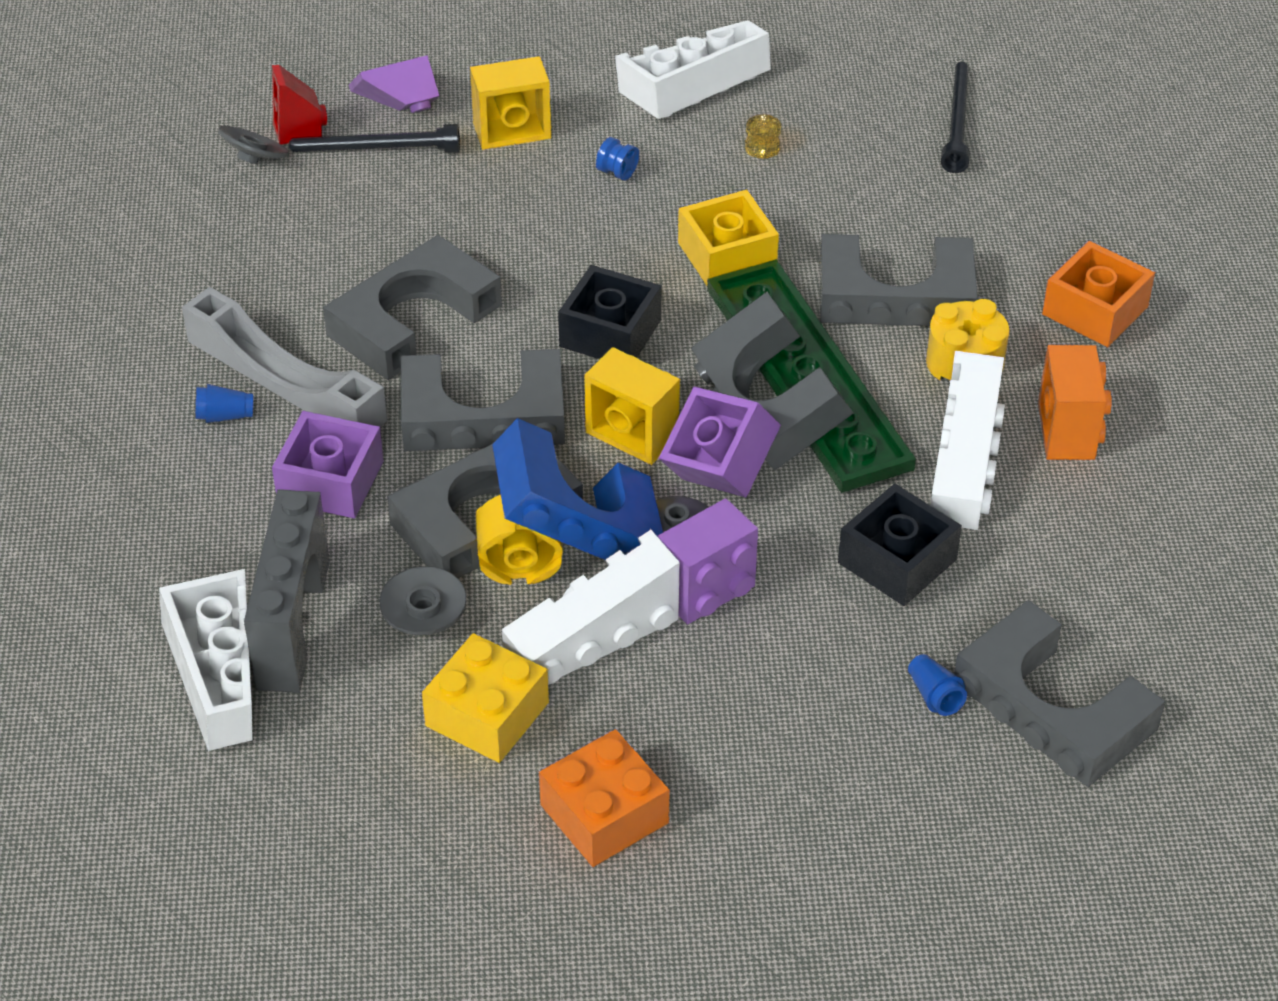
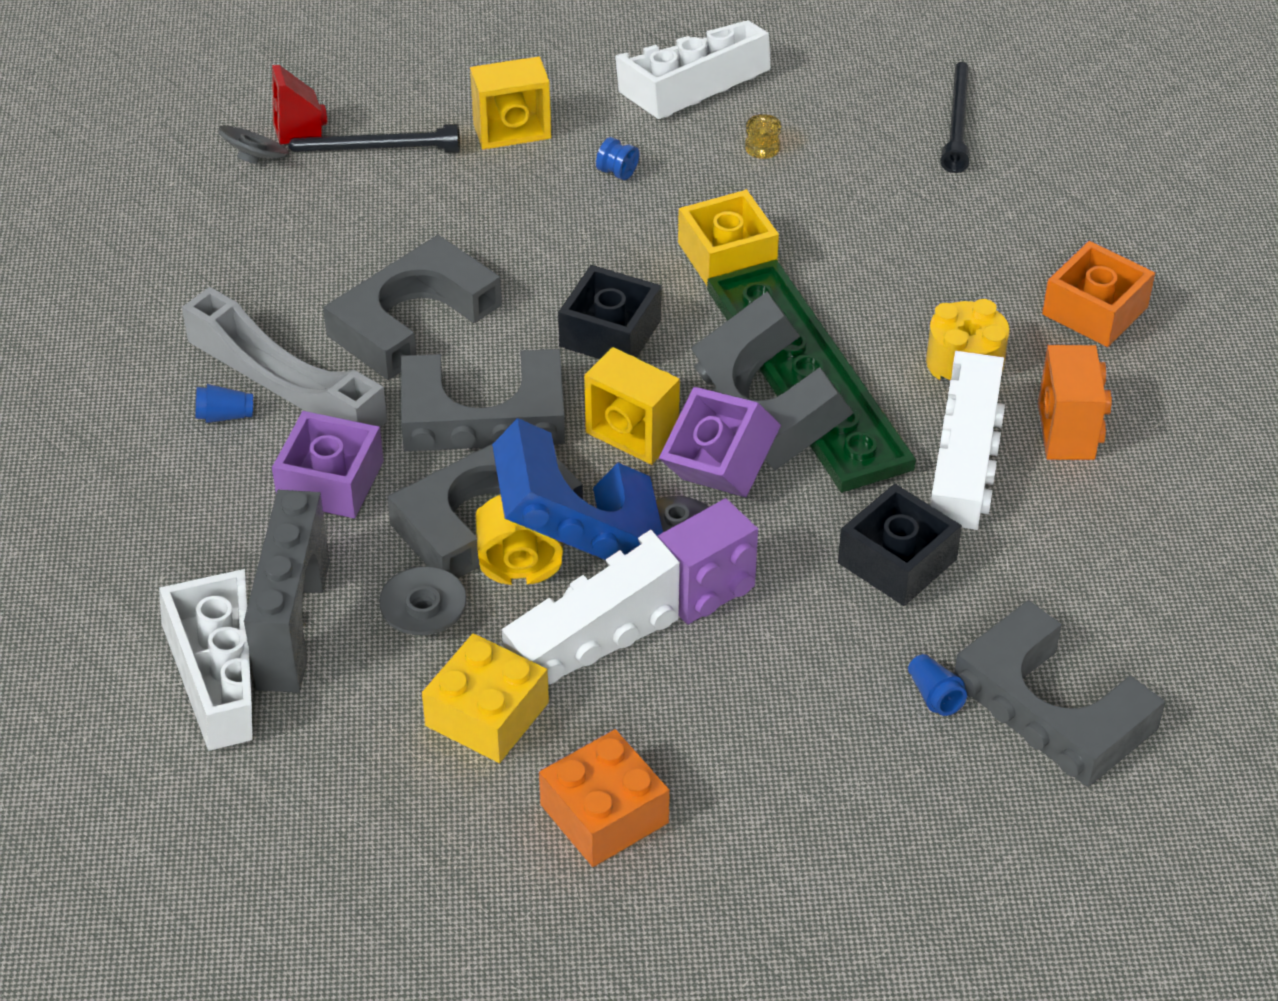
(399, 85): medium lavender slope -> none
(855, 298): dark grey arch -> none

